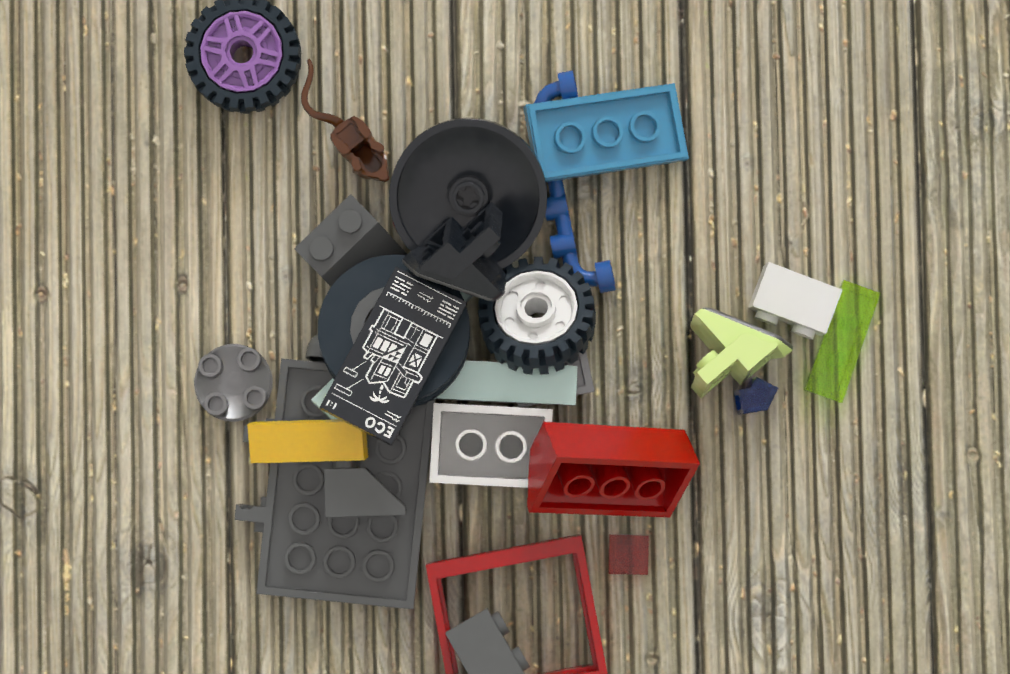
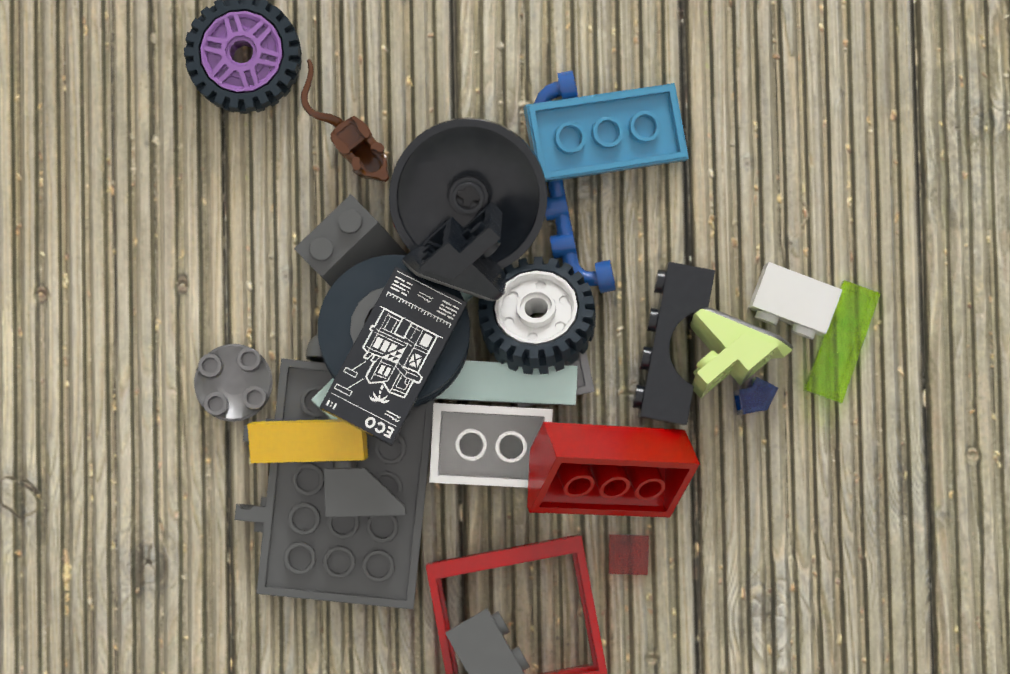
(664, 392): none -> black arch

